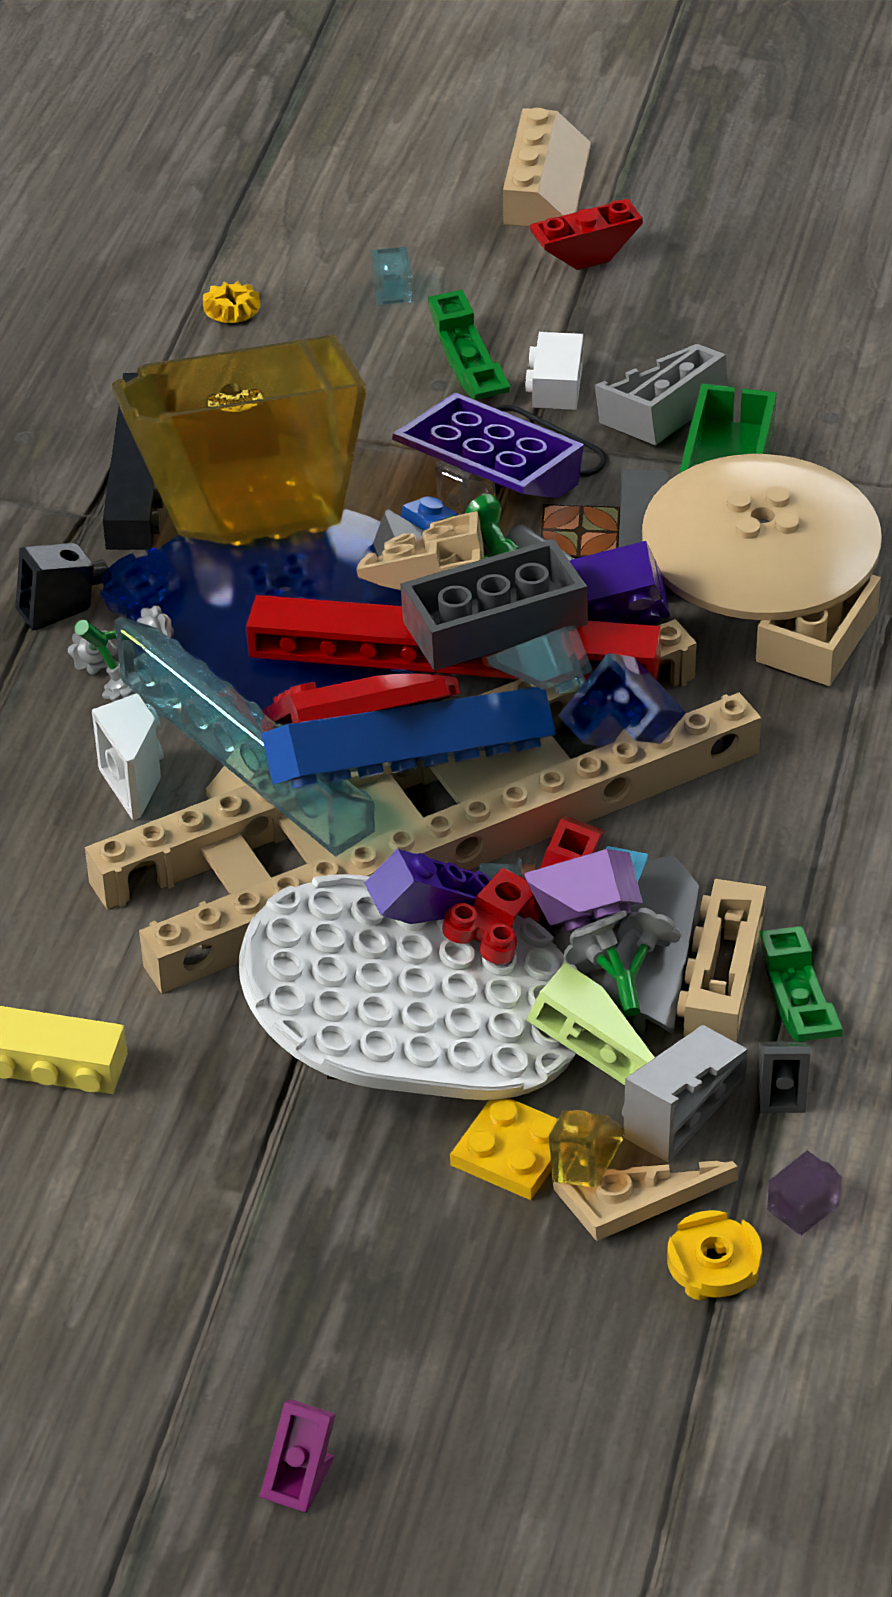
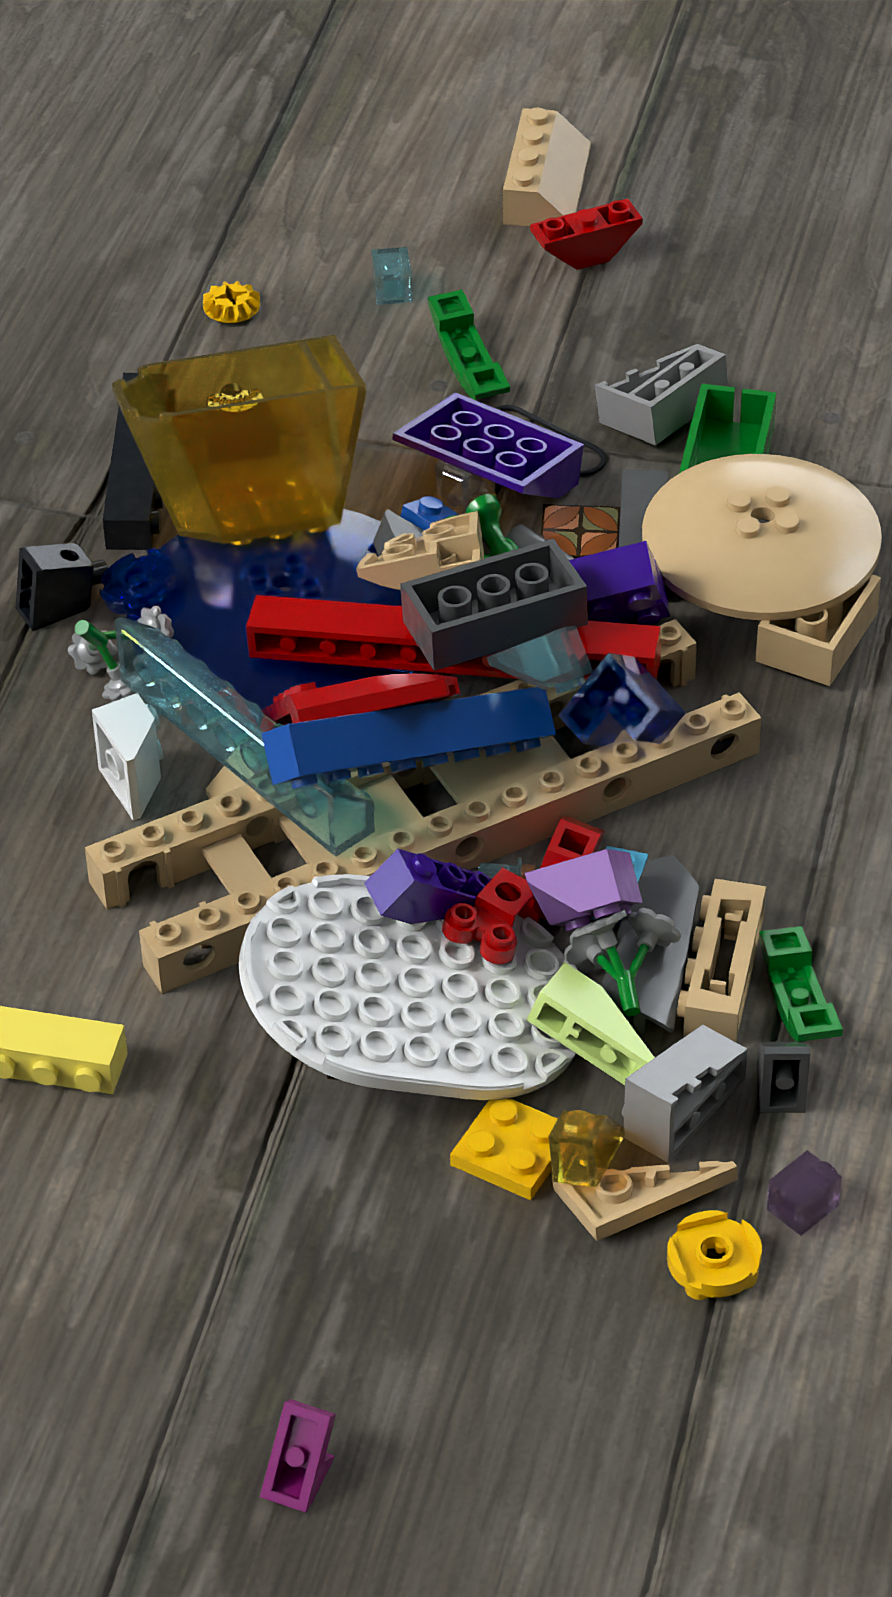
(556, 370): white brick -> none

